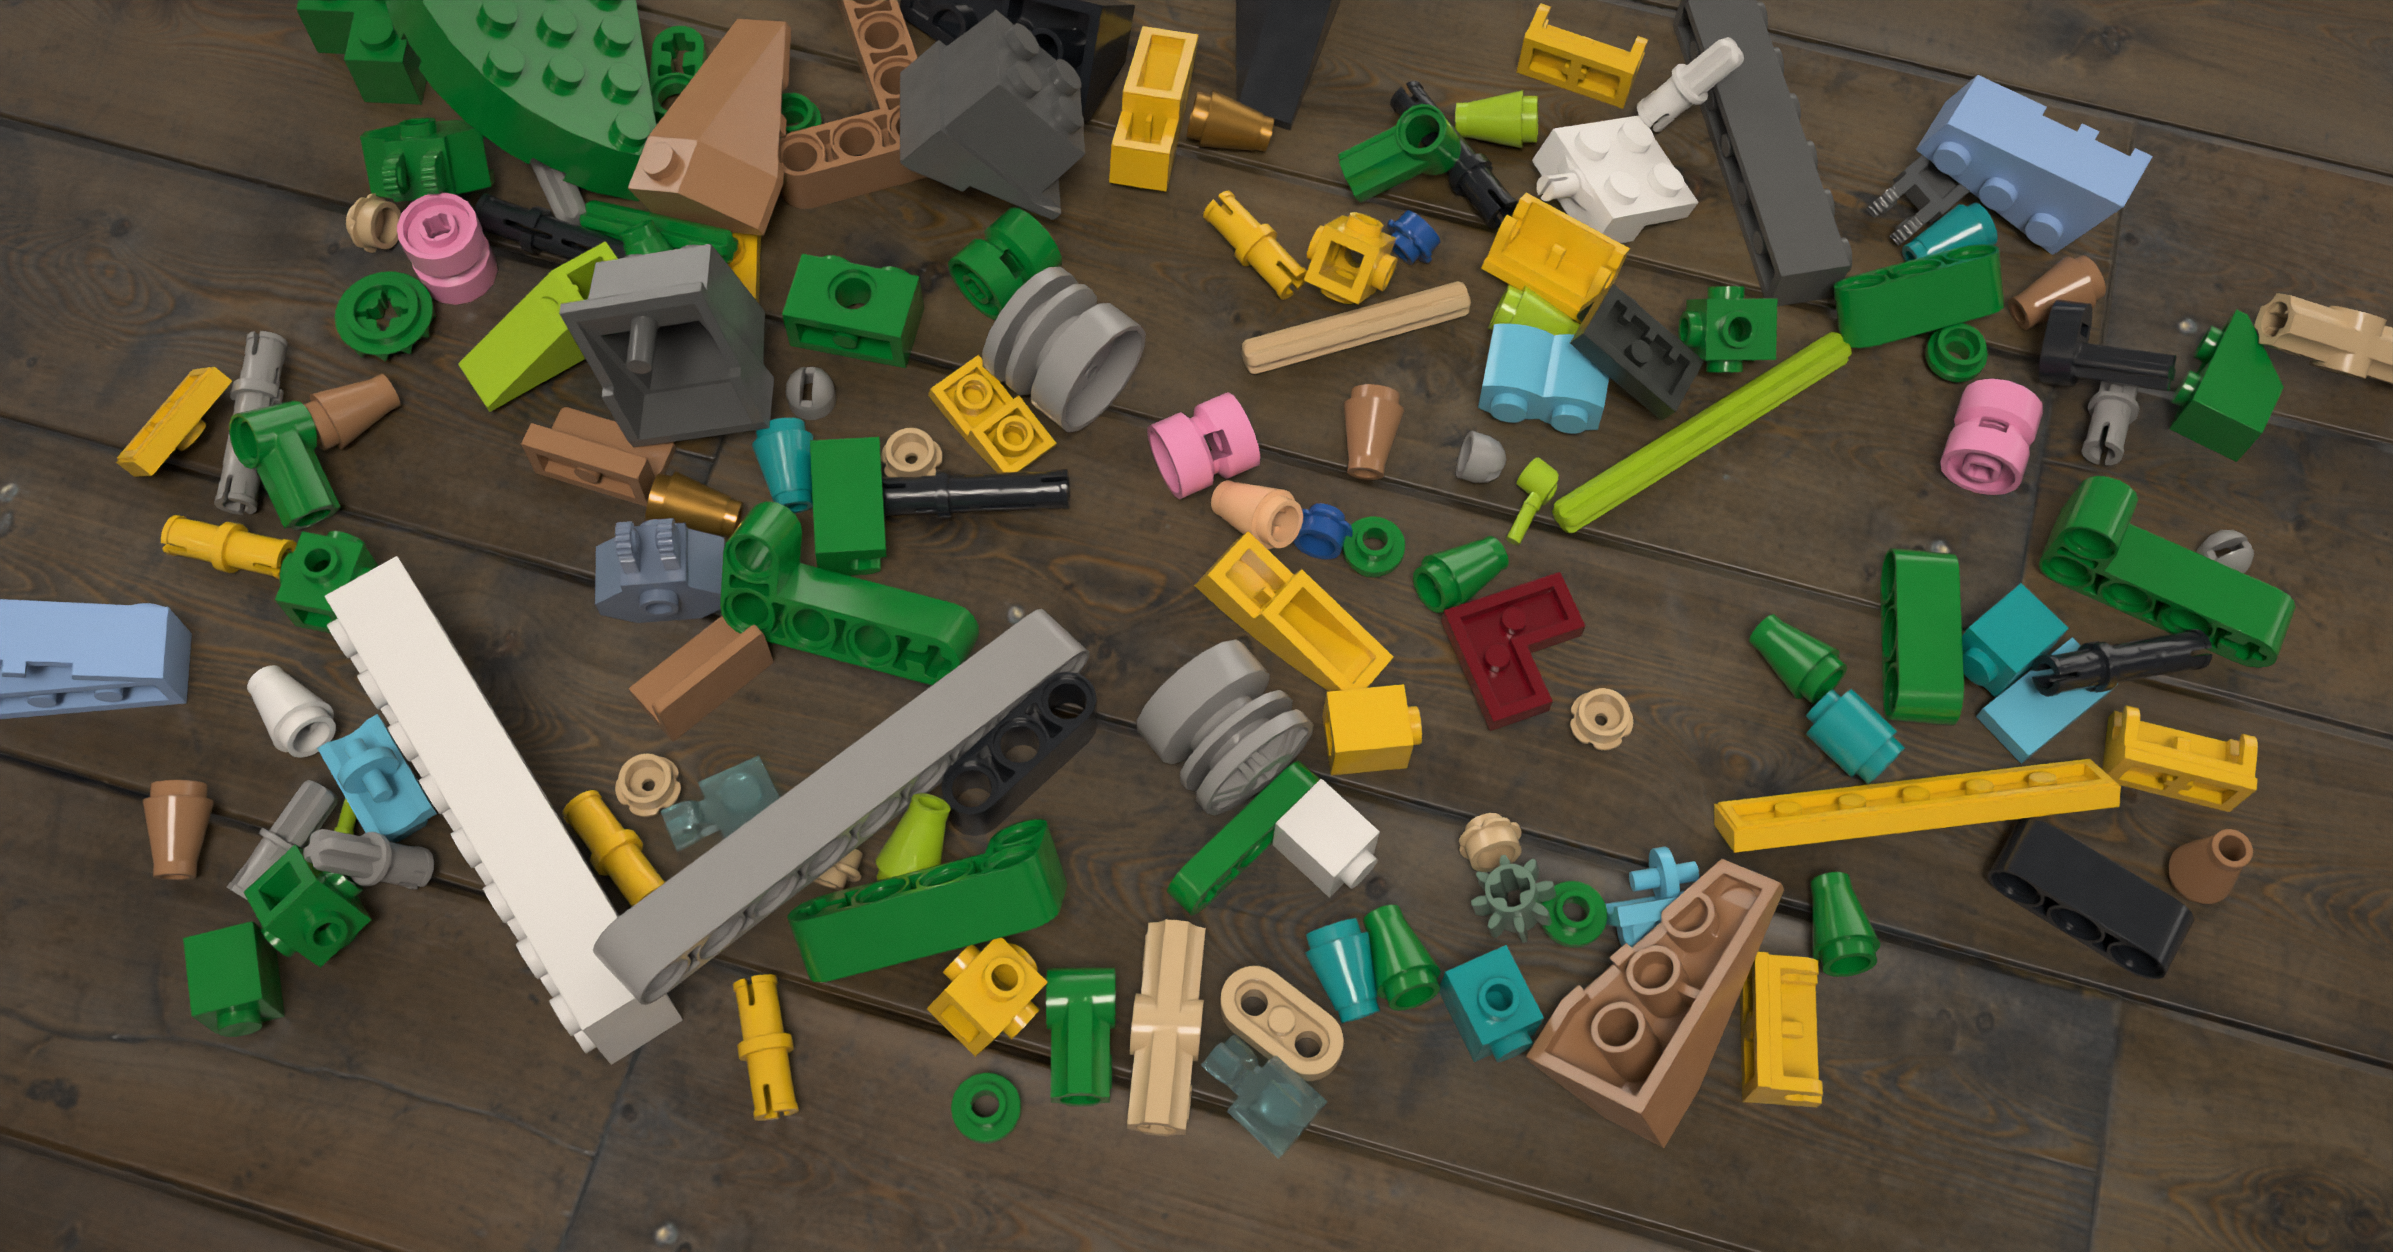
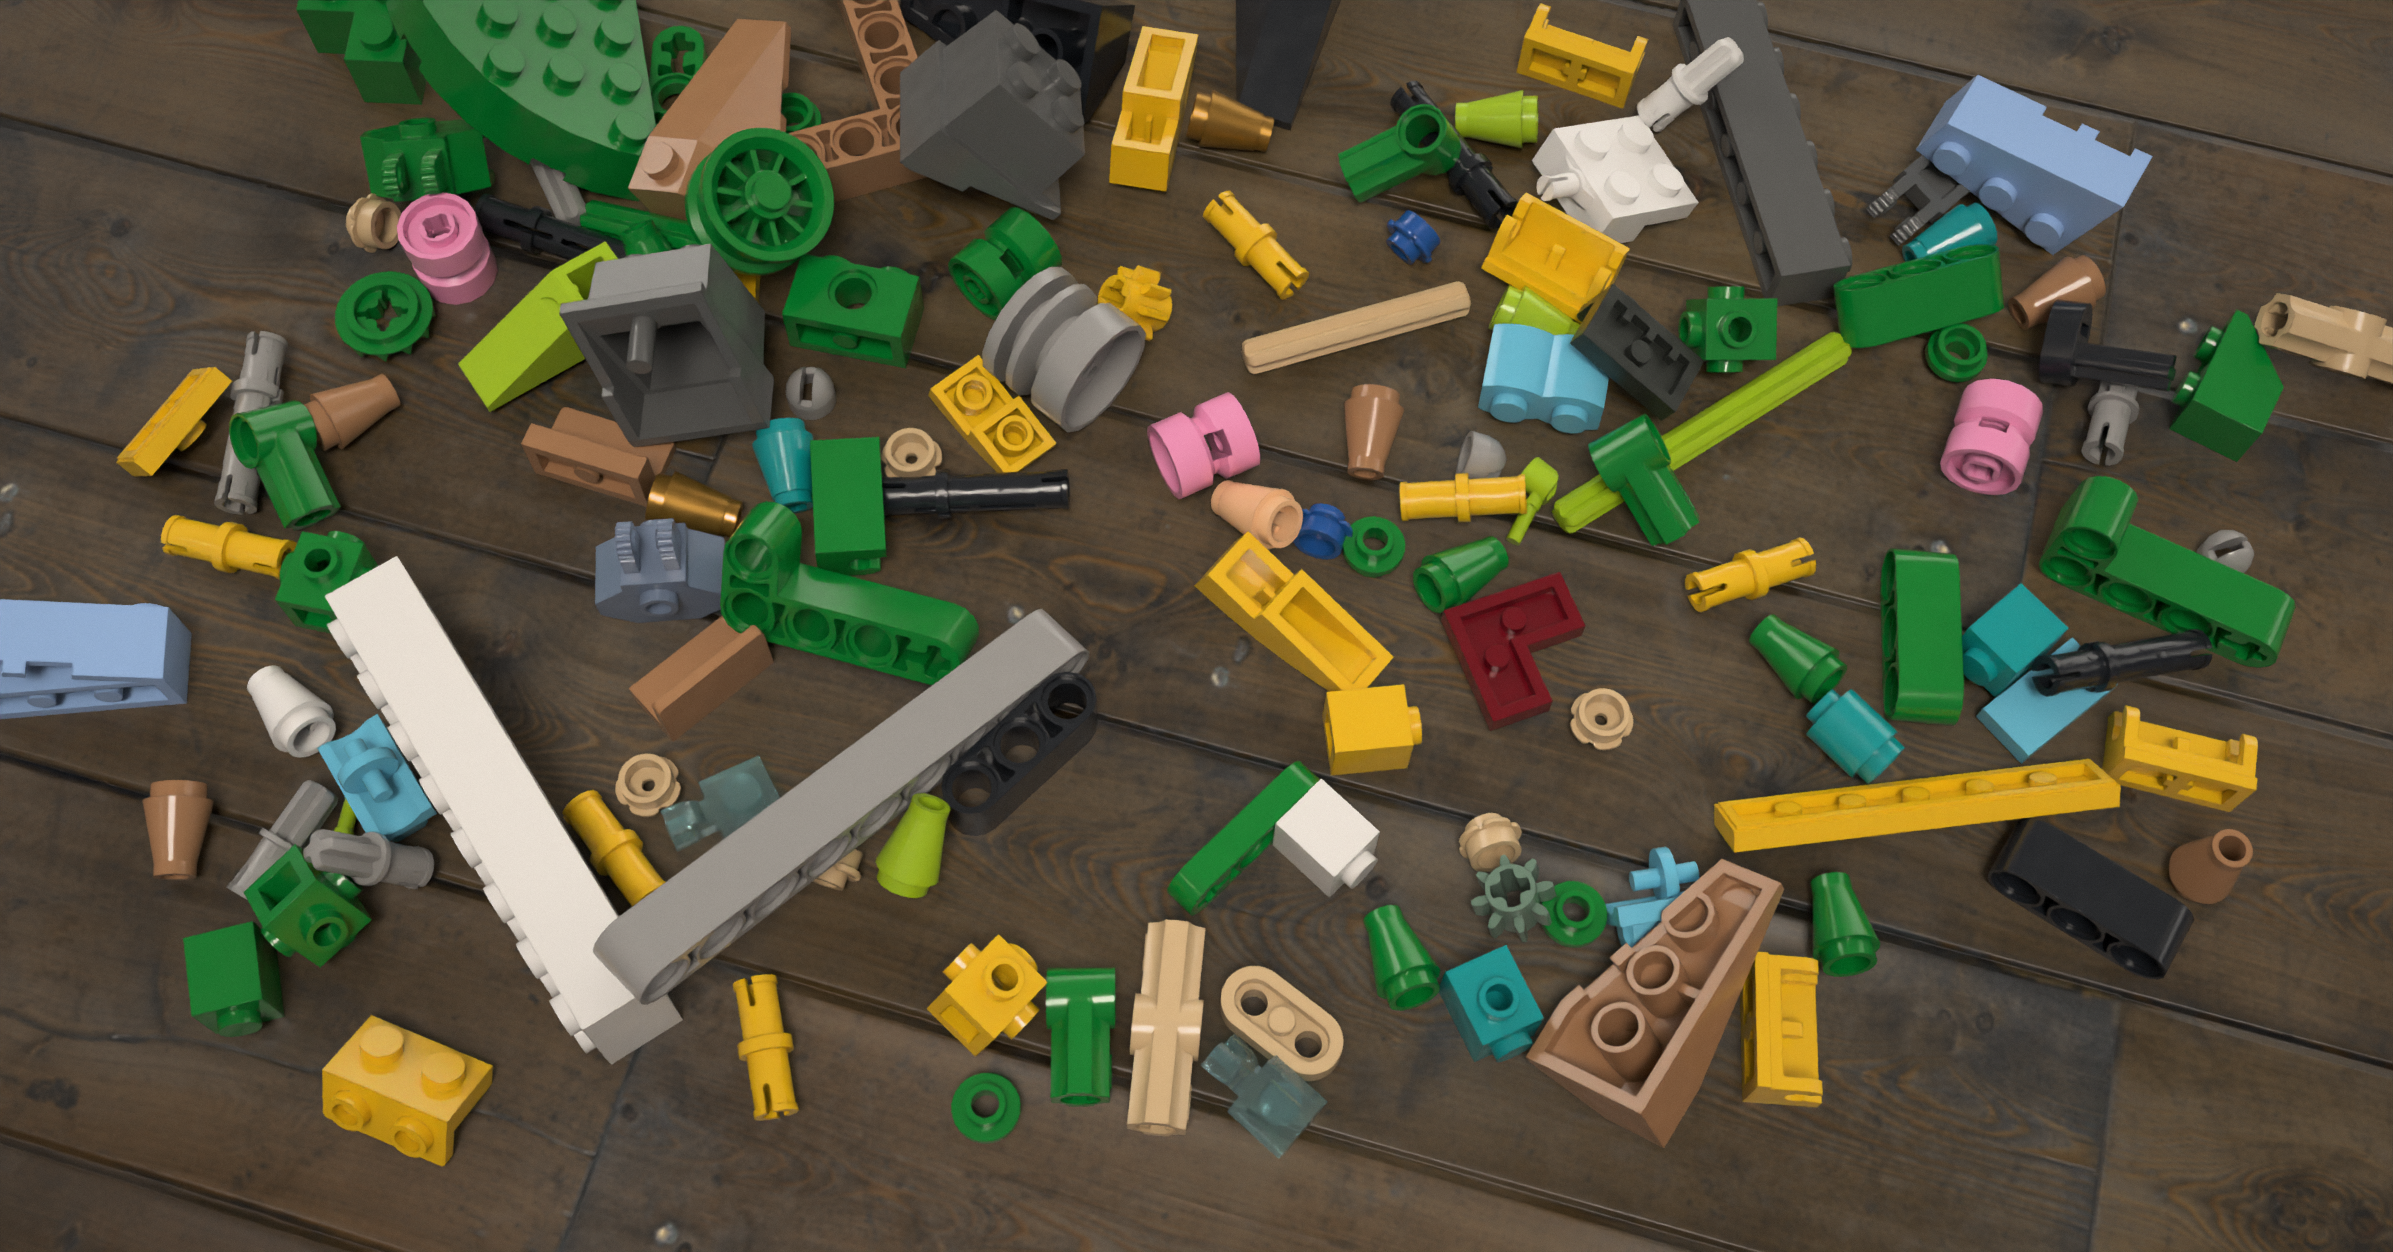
(403, 1089): none -> yellow bracket
(760, 200): none -> green wheel
(934, 909): green beam -> none
(1139, 297): none -> yellow gear
(1224, 726): light grey wheel -> none
(1334, 267): yellow brick -> none
(1344, 968): teal cone -> none
(1463, 497): none -> yellow pin
(1637, 465): none -> green piece
(1750, 574): none -> yellow pin

